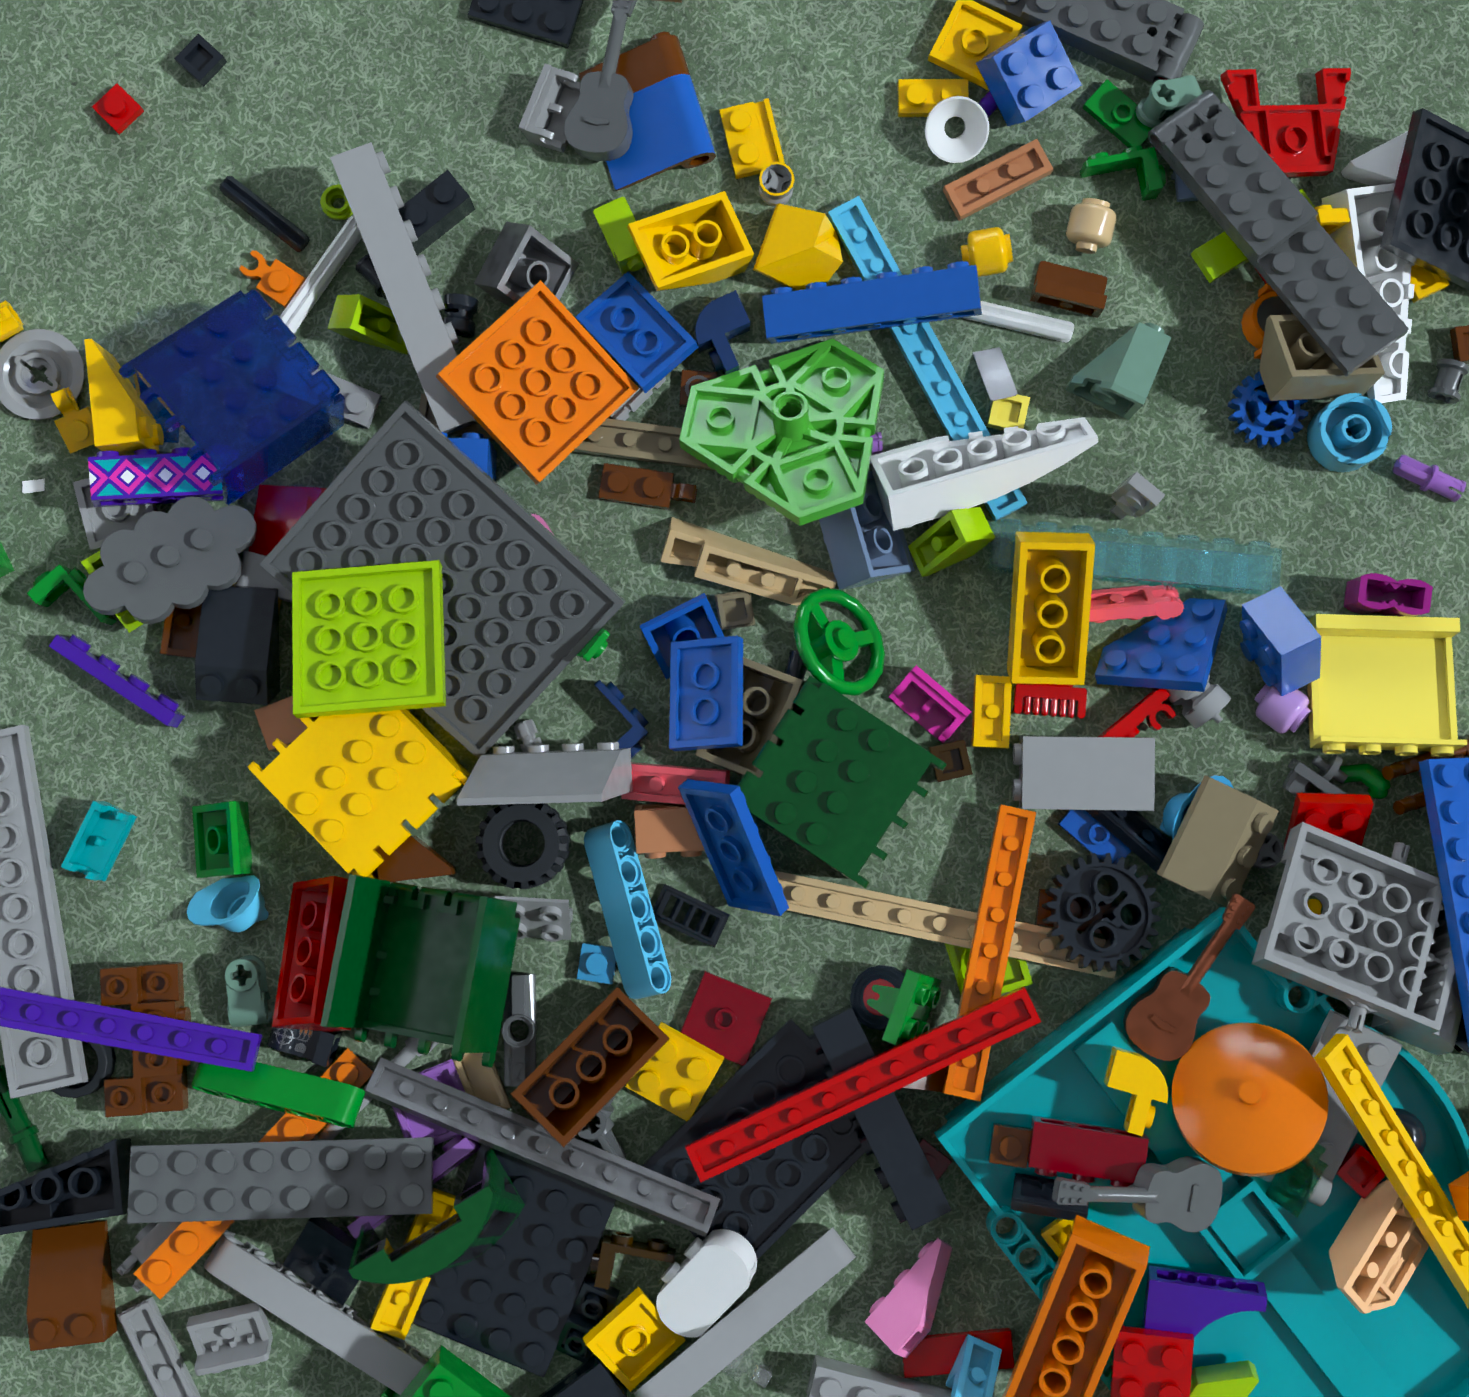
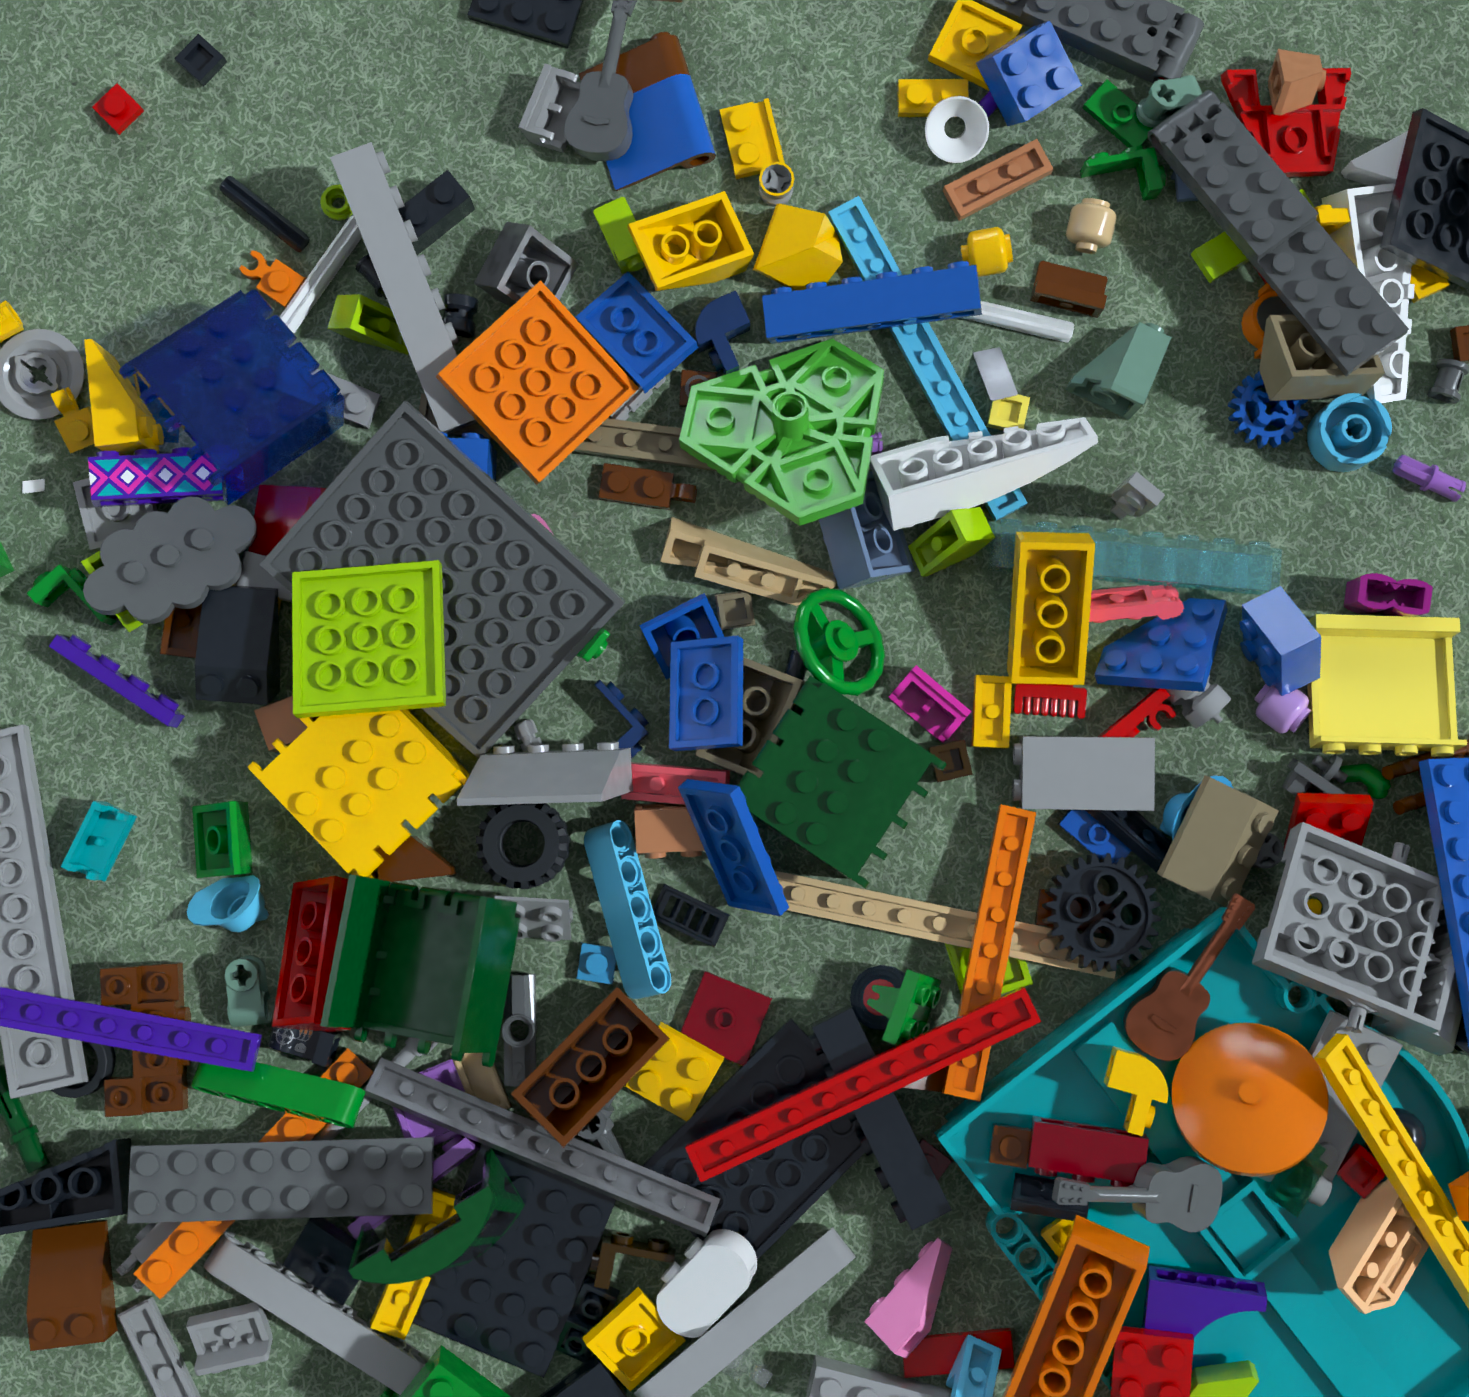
(1294, 80): none -> nougat slope

